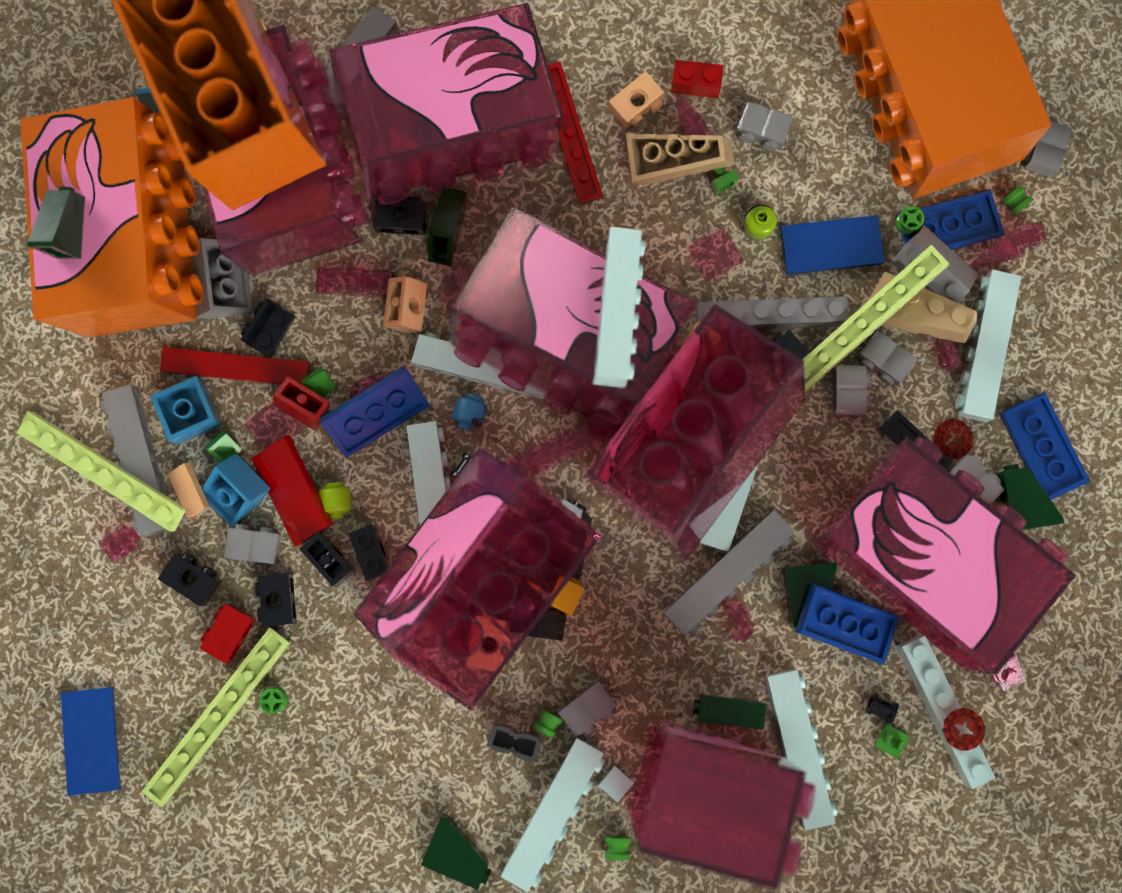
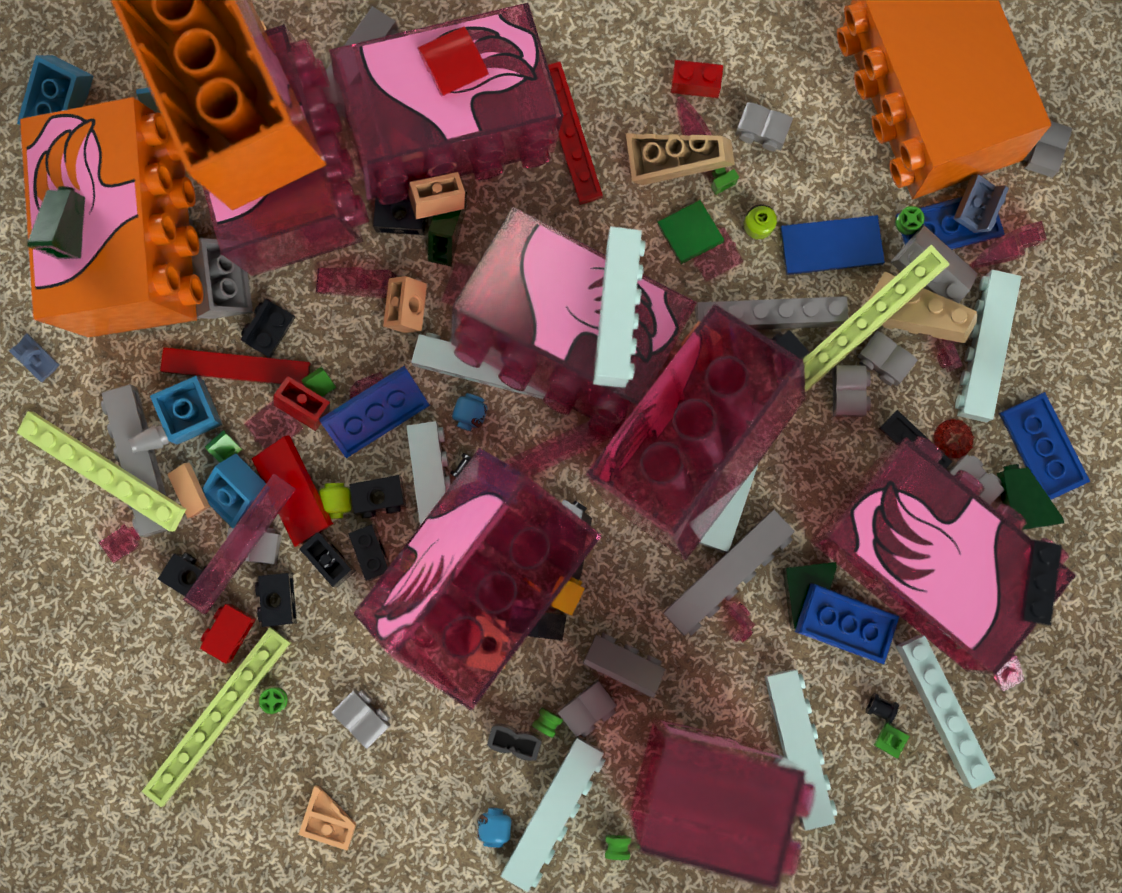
(34, 358): none -> sand blue hips
(54, 87): none -> dark azure slope
(90, 741): blue tile -> none
(149, 439): none -> light grey cone
(239, 544): none -> clear pink plate
(327, 821): none -> light nougat wing
(361, 717): none -> light grey brick
(363, 493): none -> black brick
(436, 195): none -> light nougat brick
(453, 61): none -> red slope
(456, 855): dark green slope -> none
(494, 828): none -> dark azure head
(615, 783): light aqua tile -> none
(624, 664): none -> light grey slope
(642, 89): light nougat brick -> none
(690, 232): none -> green tile
(730, 711): dark green slope -> none
(974, 724): clear red gear -> none
(980, 204): none -> sand blue bracket
(1017, 200): bright green wheel -> none
(1041, 582): none -> black plate

